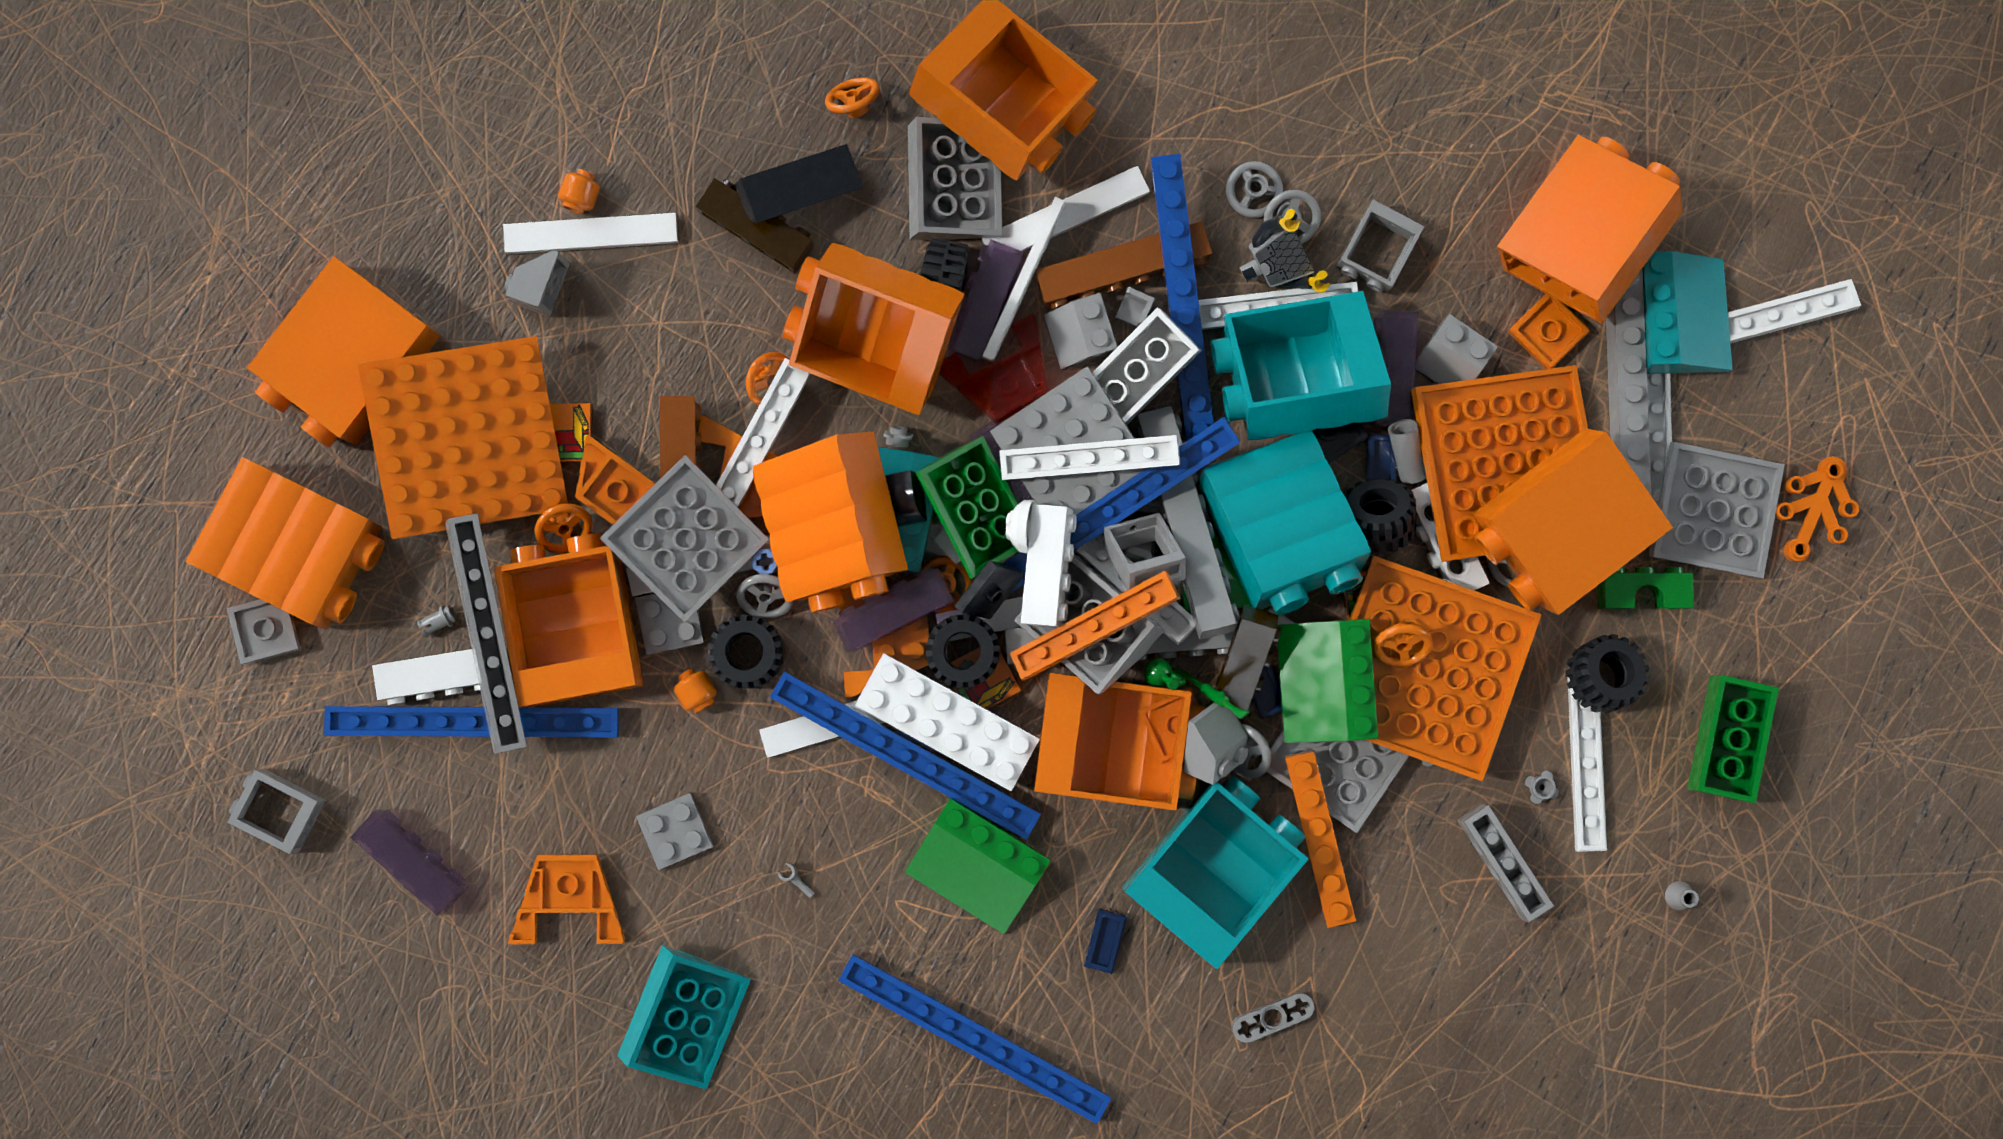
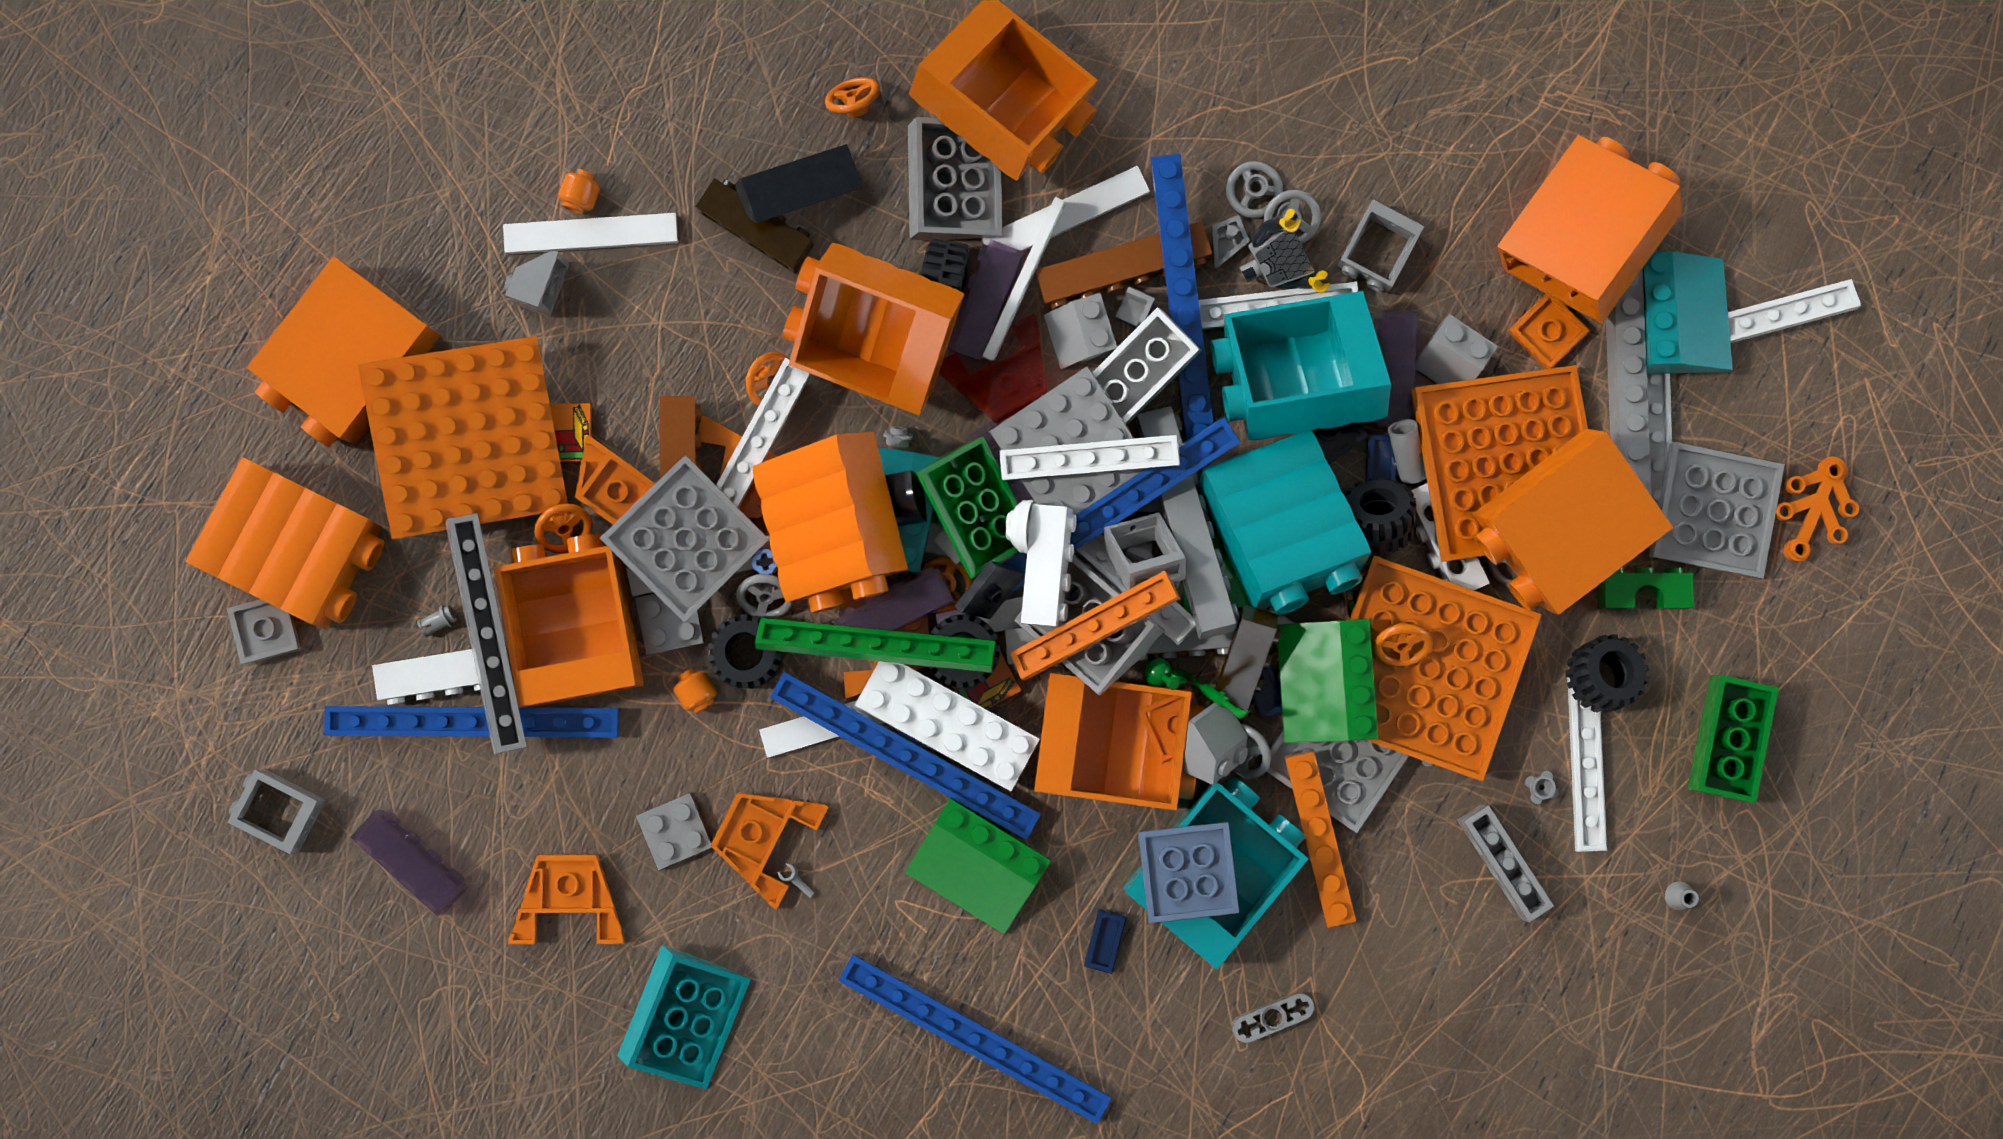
(751, 833): none -> orange wing
(875, 645): none -> green plate
(1188, 872): none -> sand blue plate
(1228, 238): none -> light grey piece

